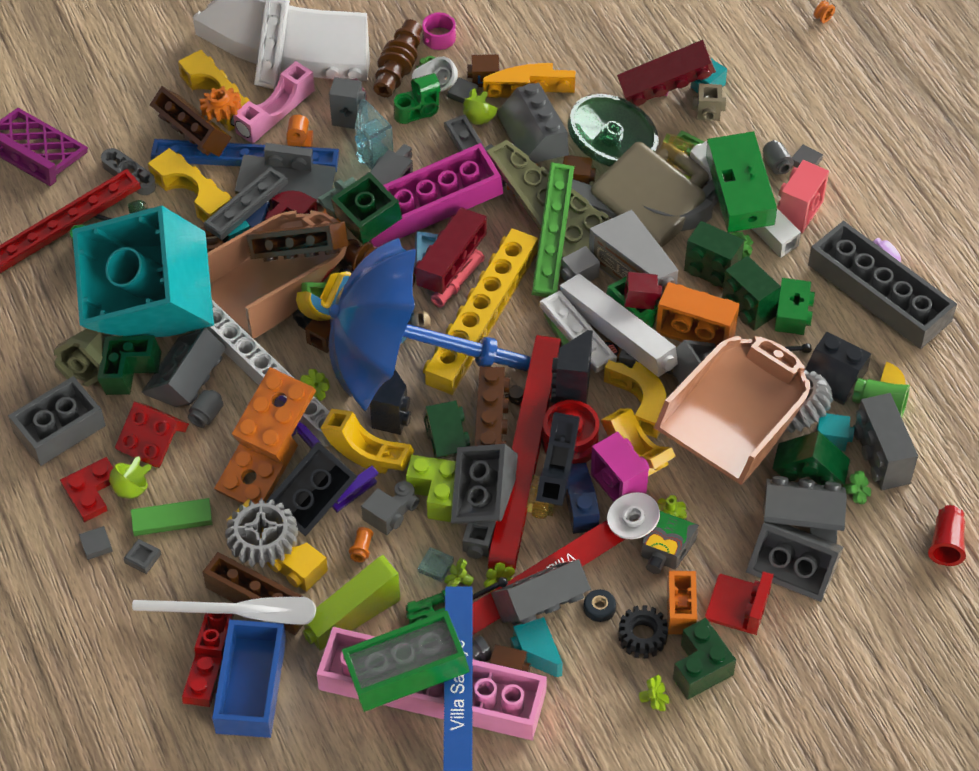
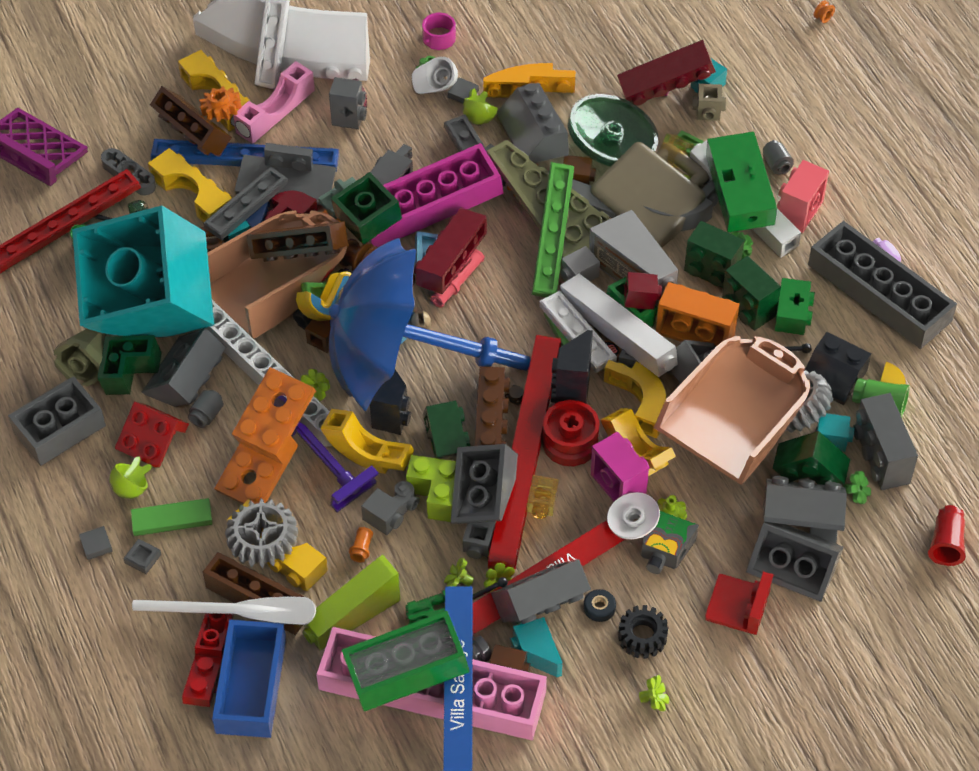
(83, 488): red plate -> none
(298, 132): orange leg -> none
(313, 487): black slope -> none
(372, 135): clear light blue slope -> none
(397, 58): reddish brown piece -> none
(420, 102): green piece -> none
(435, 564): clear light blue tile -> none
(482, 66): reddish brown brick -> none
(482, 308): yellow brick -> none
(558, 459): black arch -> none
(582, 500): dark blue slope -> none
(681, 600): orange brick -> none
(707, 660): dark green brick -> none
(807, 154): dark grey tile -> none

